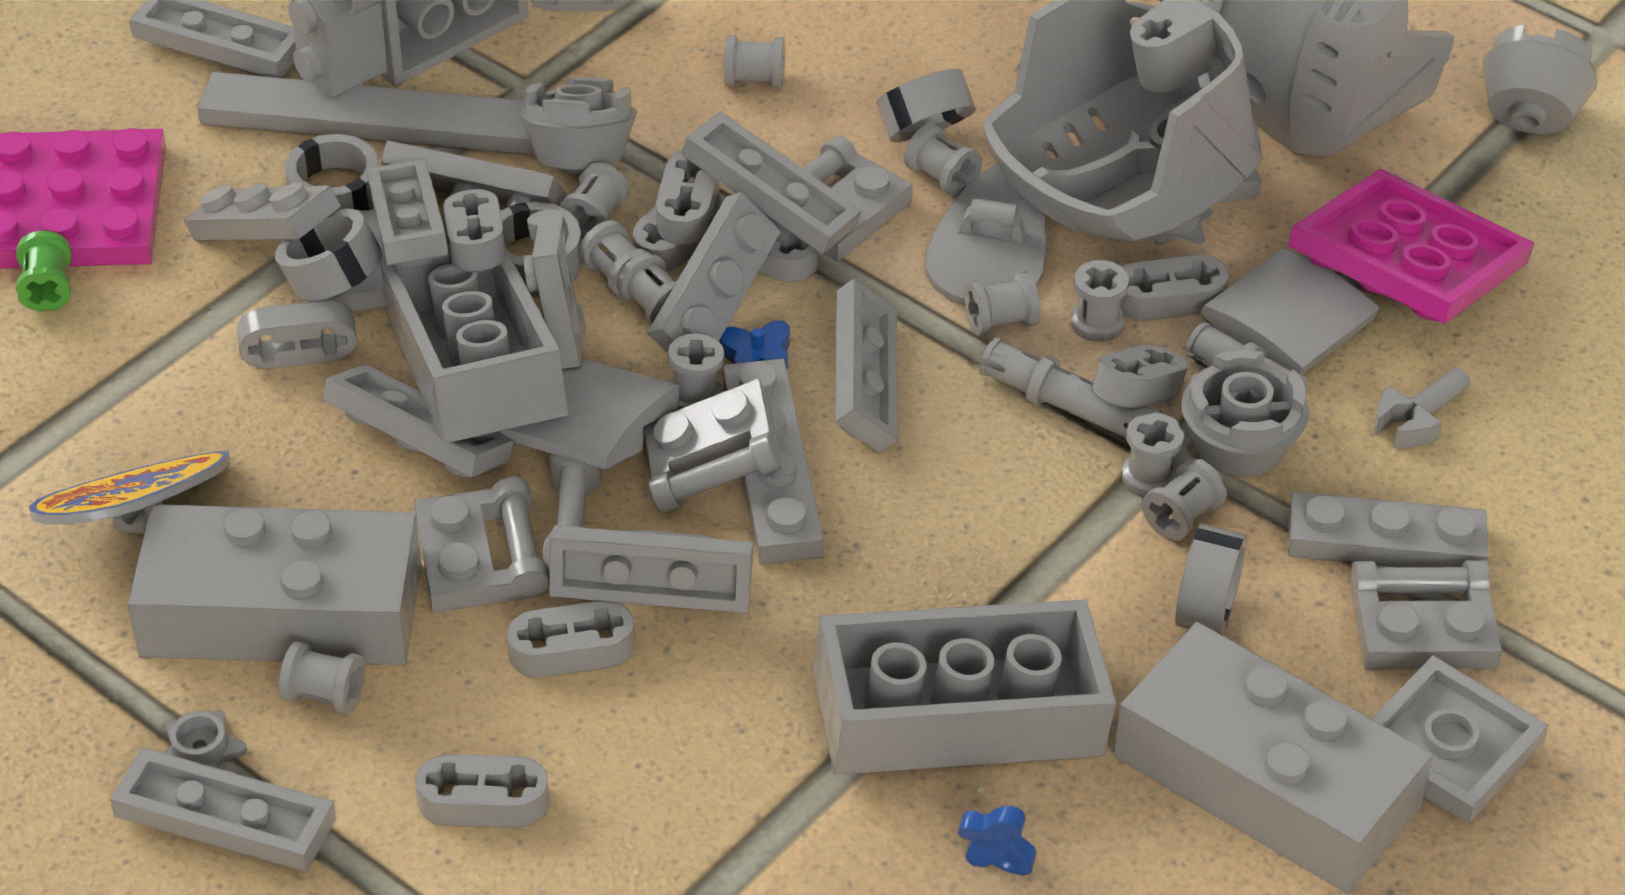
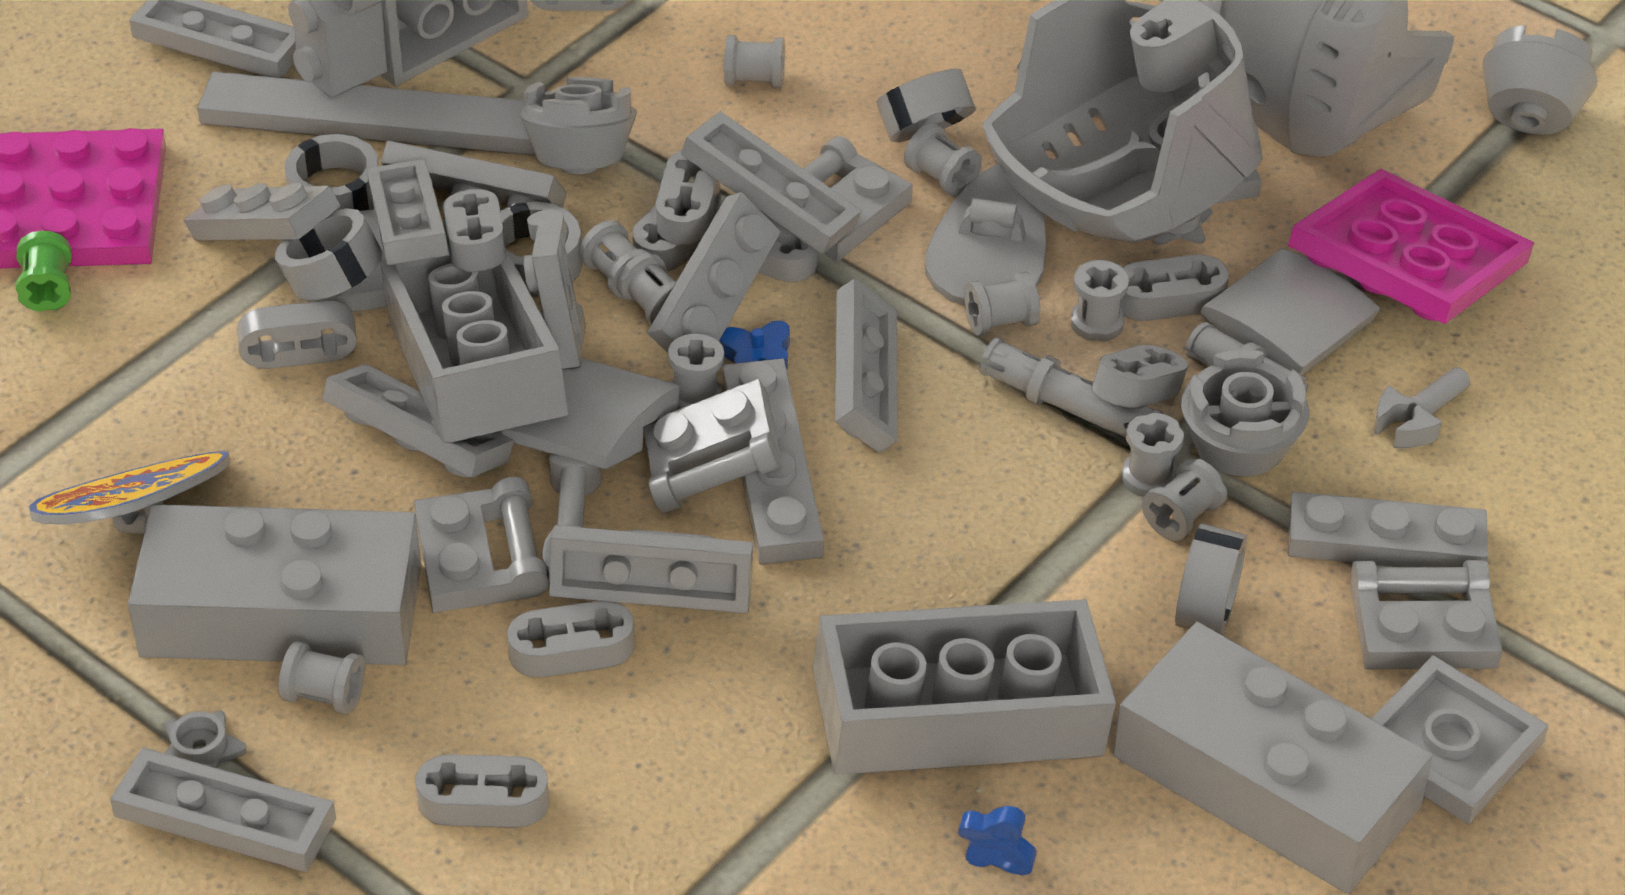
(596, 199): light grey bush -> none

